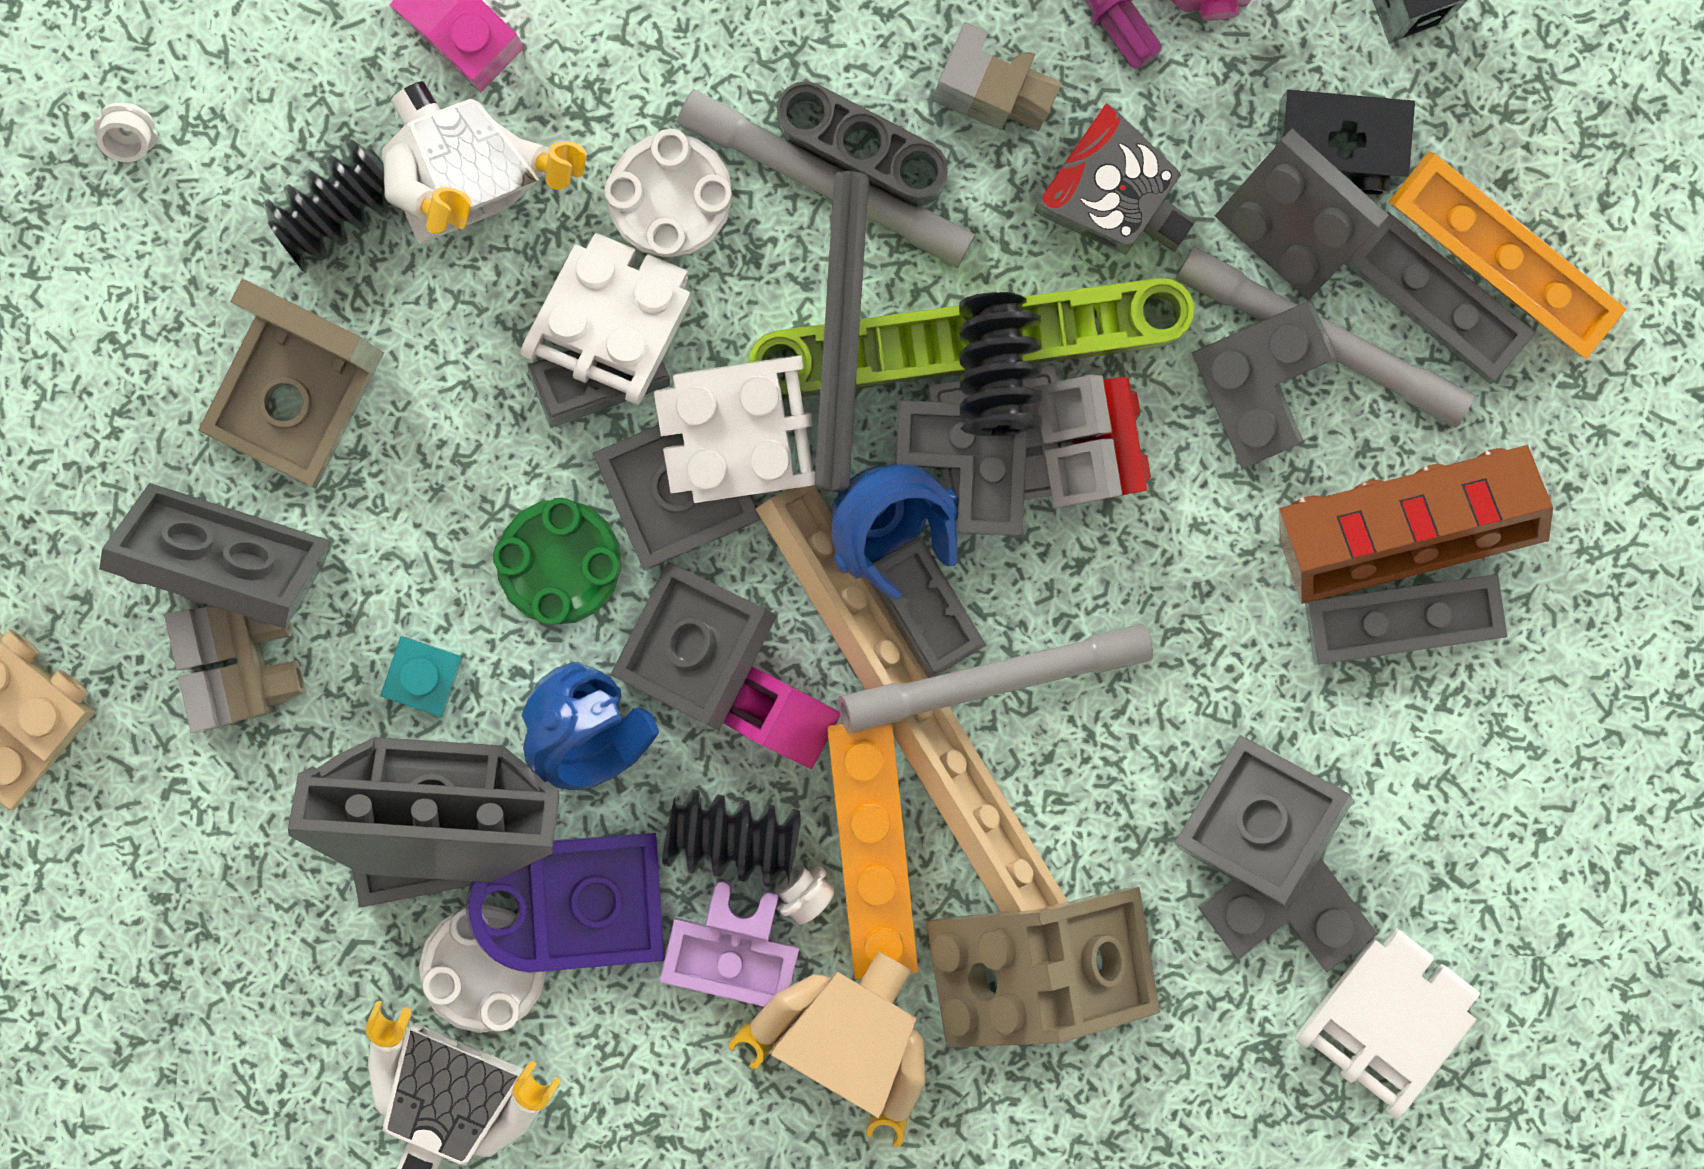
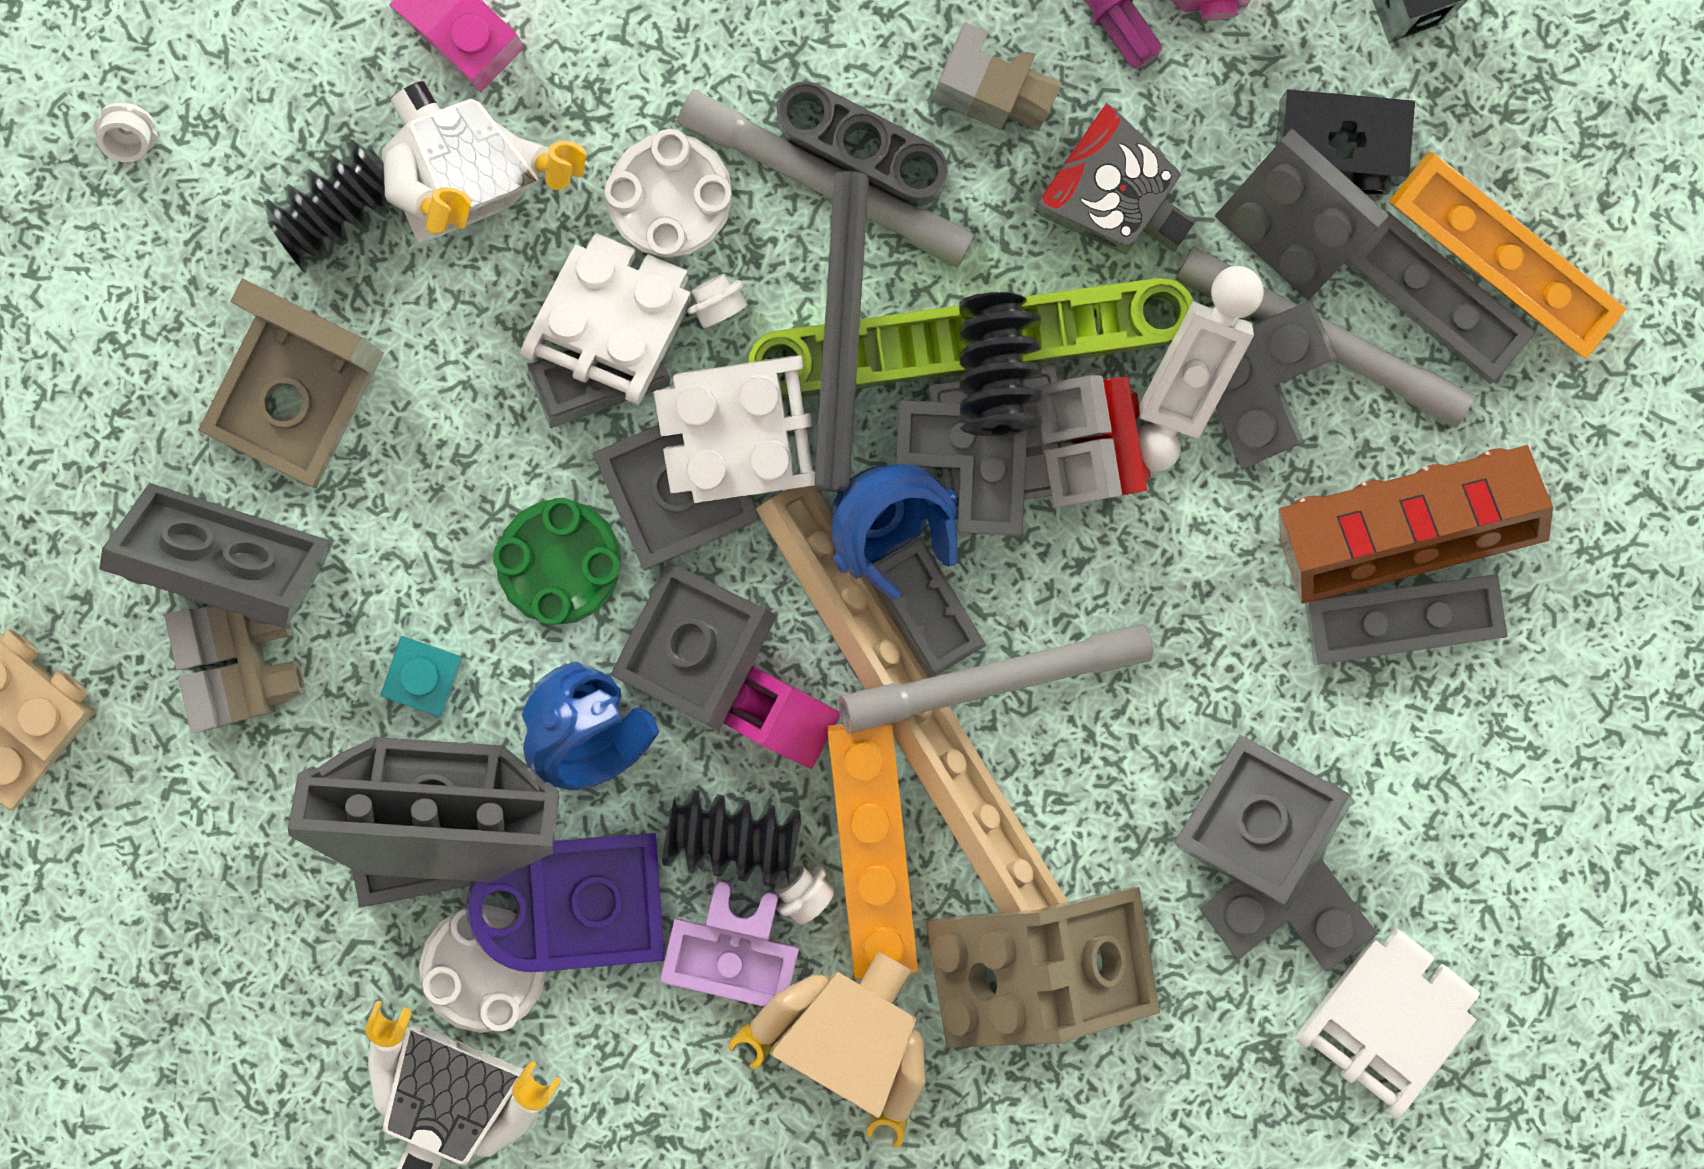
(717, 300): none -> white plate
(1198, 366): none -> white plate

